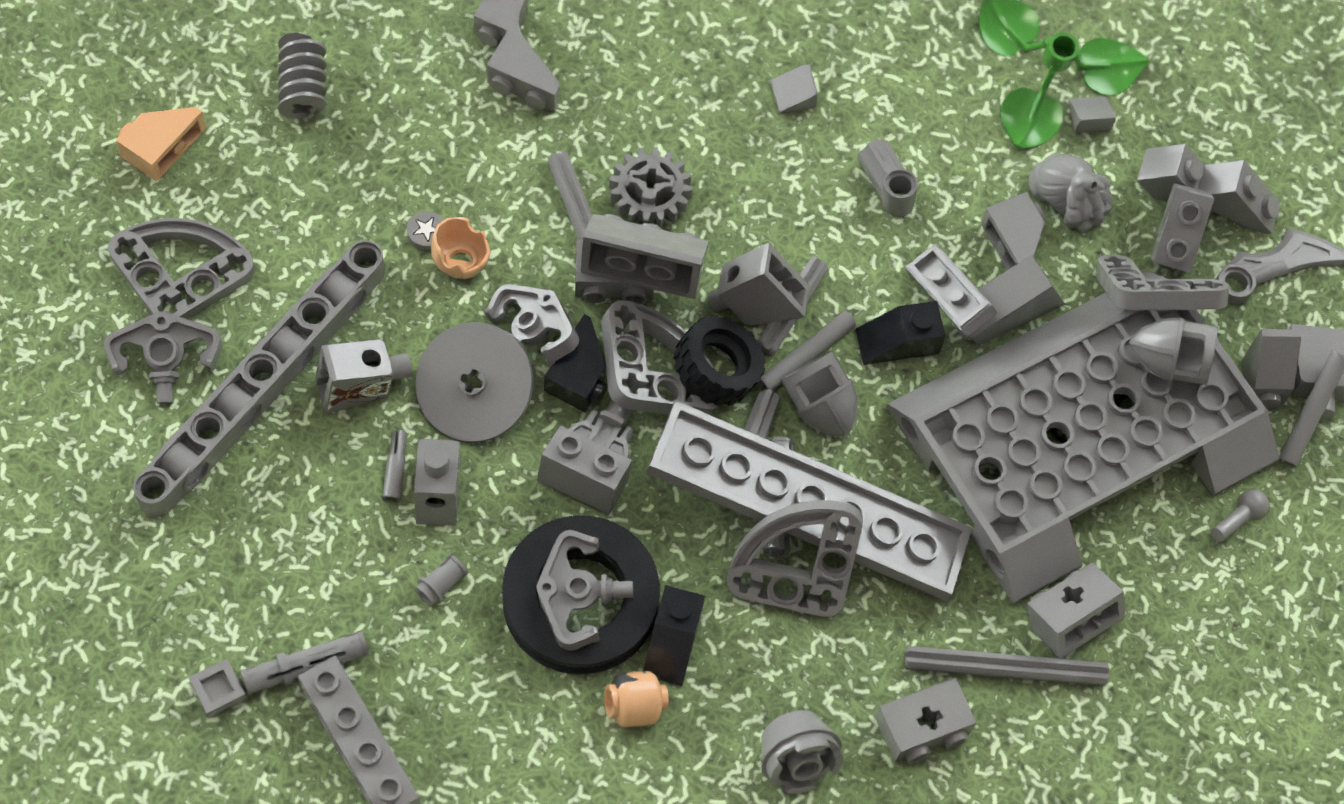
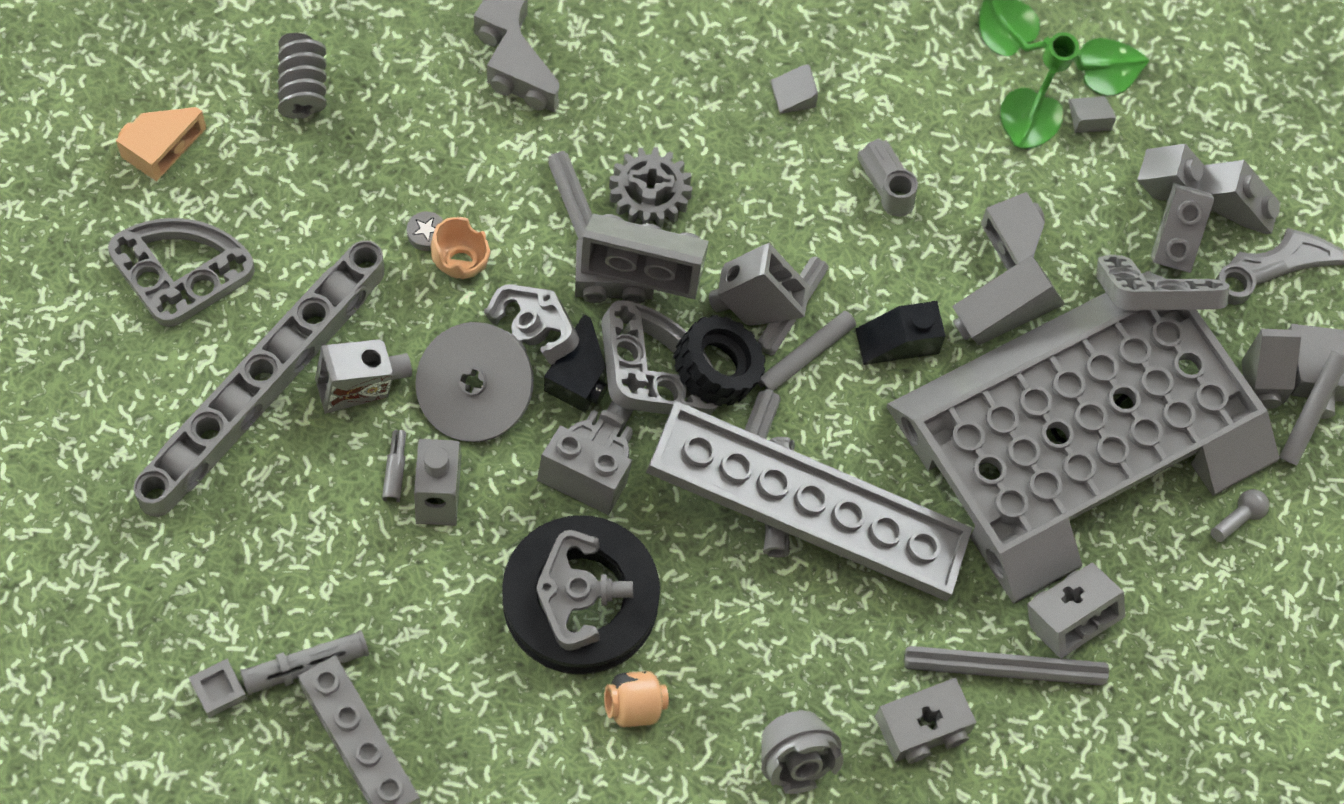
(163, 345): light grey piece -> none
(440, 580): light grey pin -> none
(674, 634): black slope -> none
(822, 576): light grey beam -> none
(824, 395): light grey helmet -> none
(951, 290): light grey tile -> none
(1072, 190): light grey hair -> none
(1176, 349): light grey helmet -> none

